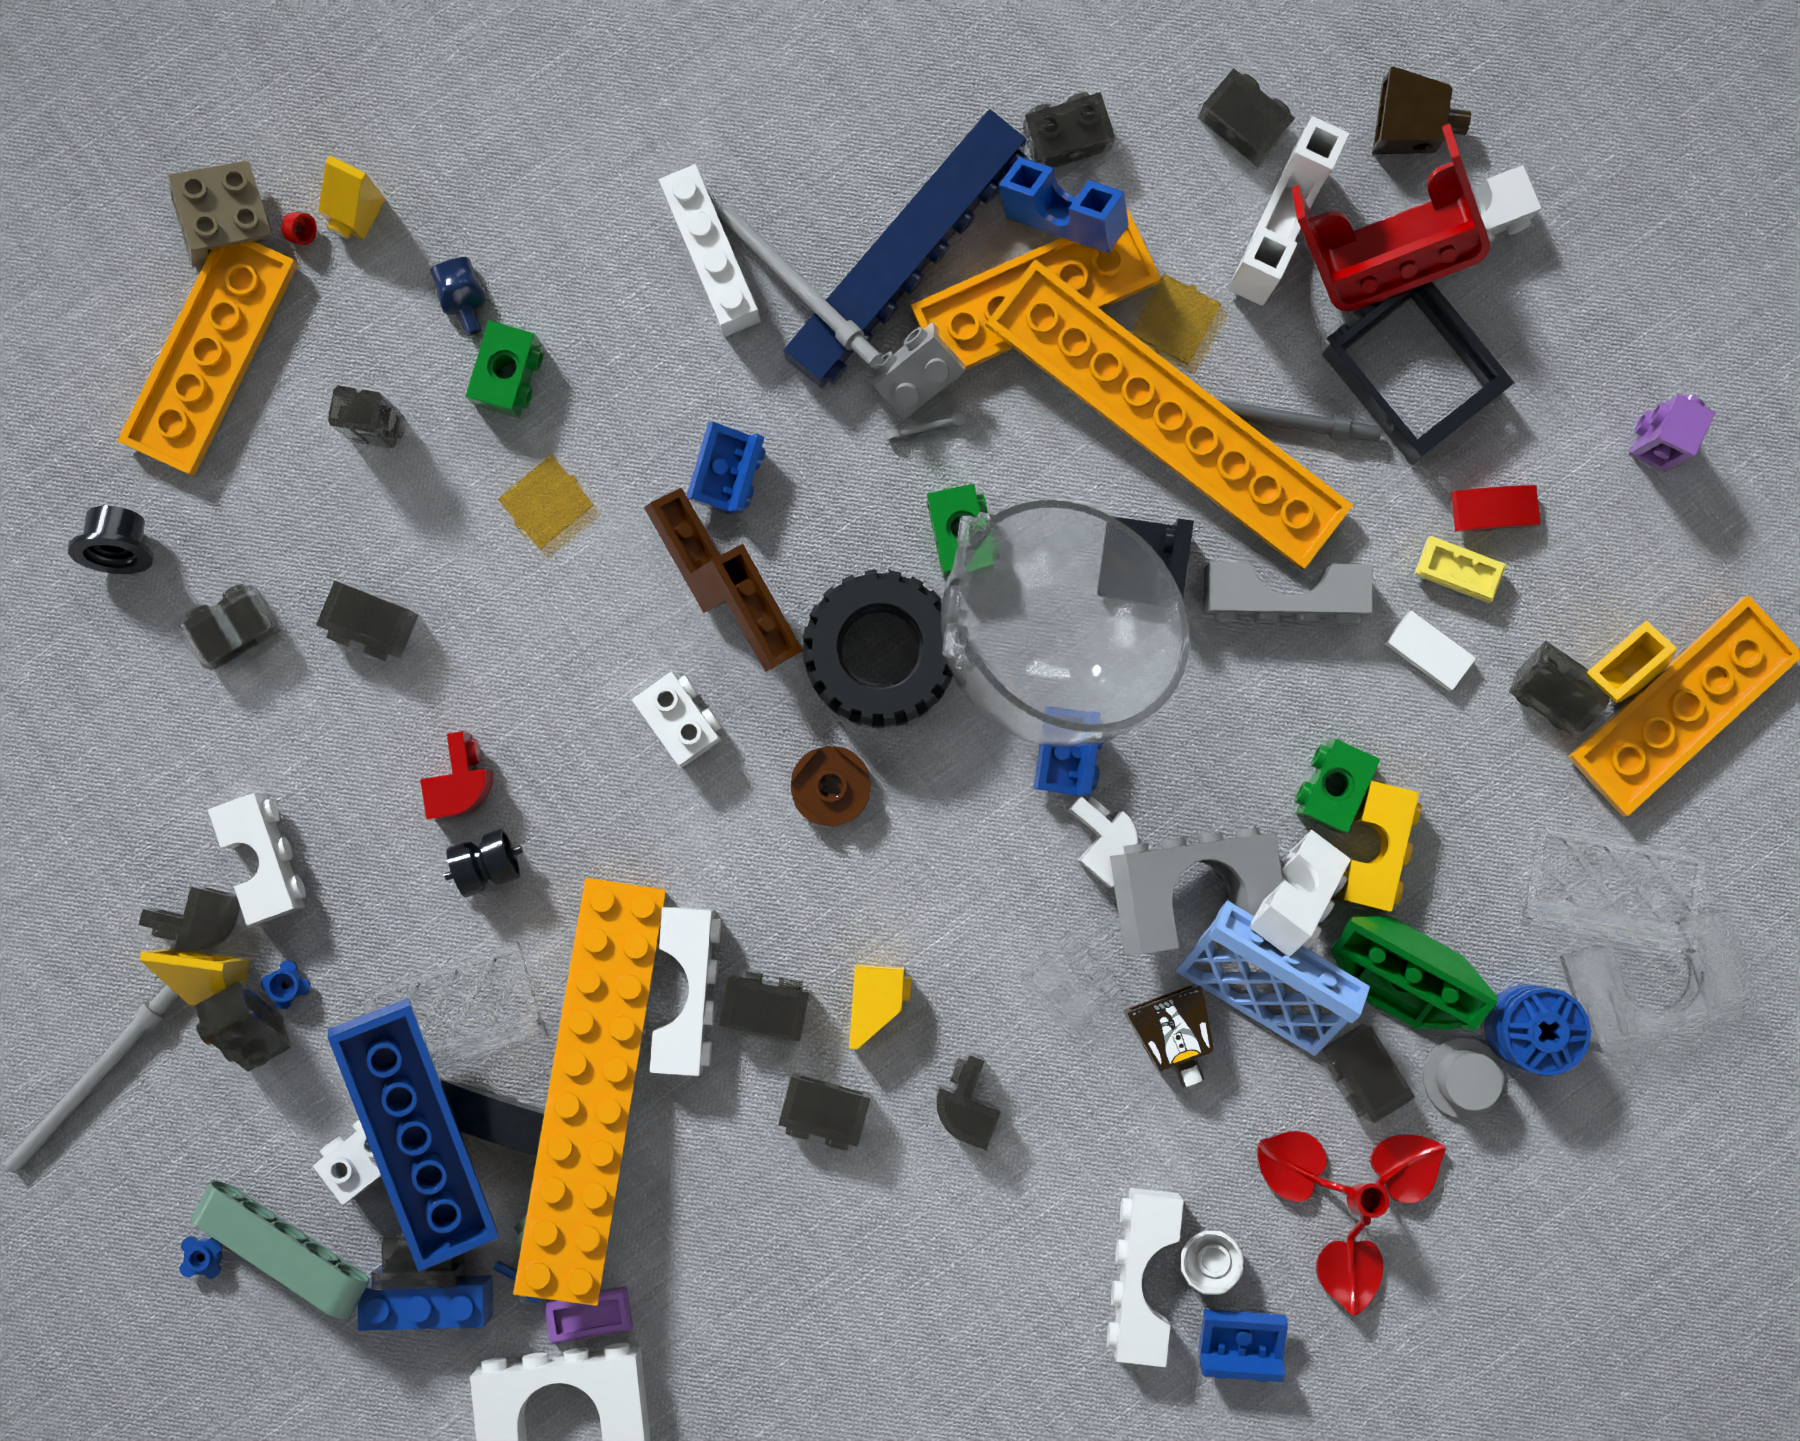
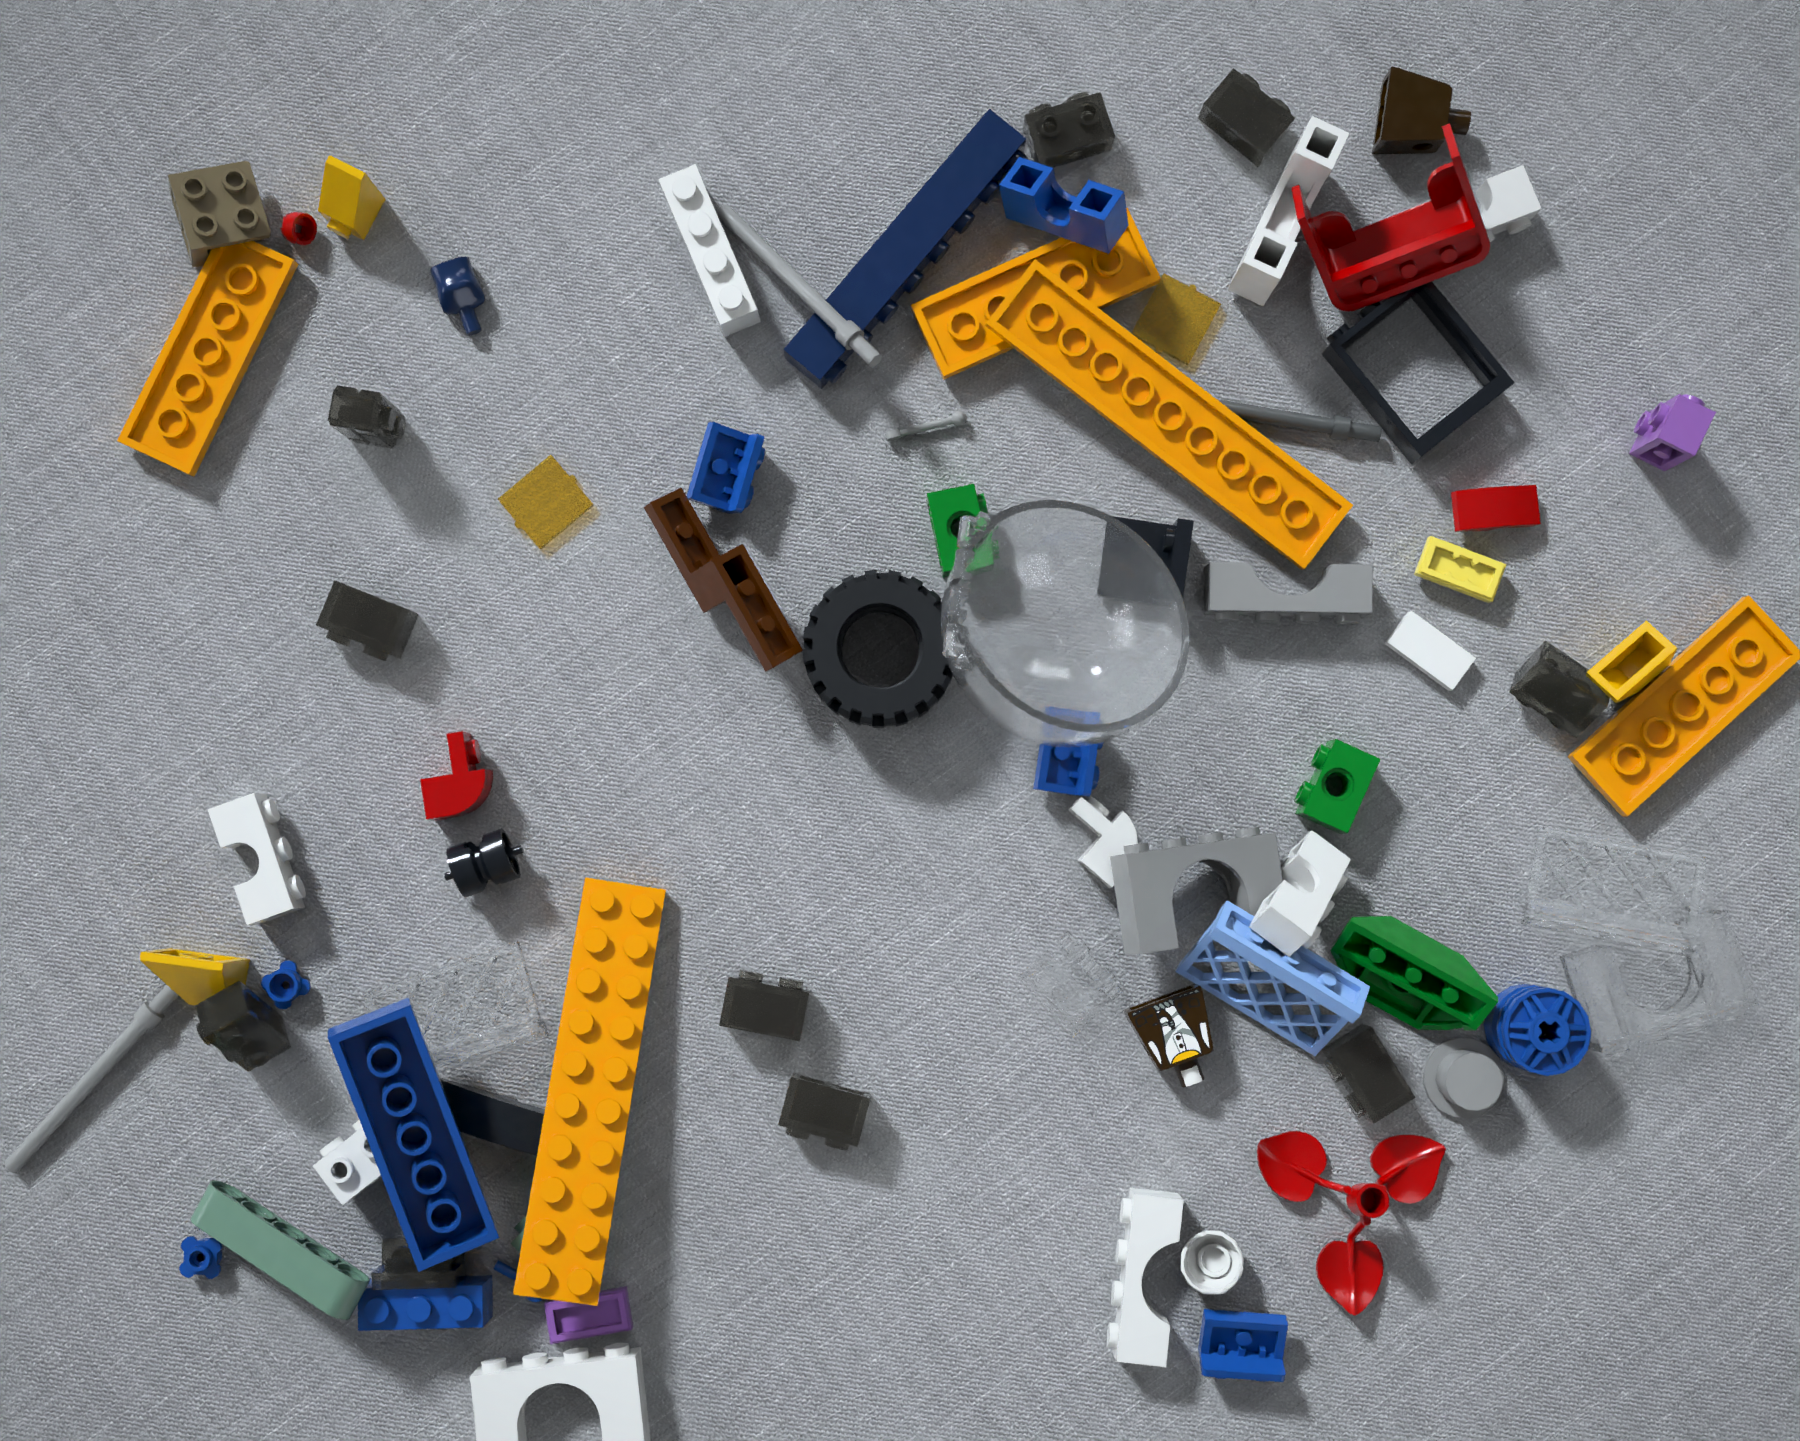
(112, 542): black piece -> none
(205, 921): clear smoke brick -> none
(229, 627): clear smoke brick -> none
(498, 347): green brick -> none
(678, 719): white brick -> none
(689, 938): white arch -> none
(827, 763): reddish brown plate -> none
(876, 1000): yellow slope -> none
(916, 370): light grey bracket -> none
(962, 1114): clear smoke brick -> none
(1392, 815): yellow arch -> none

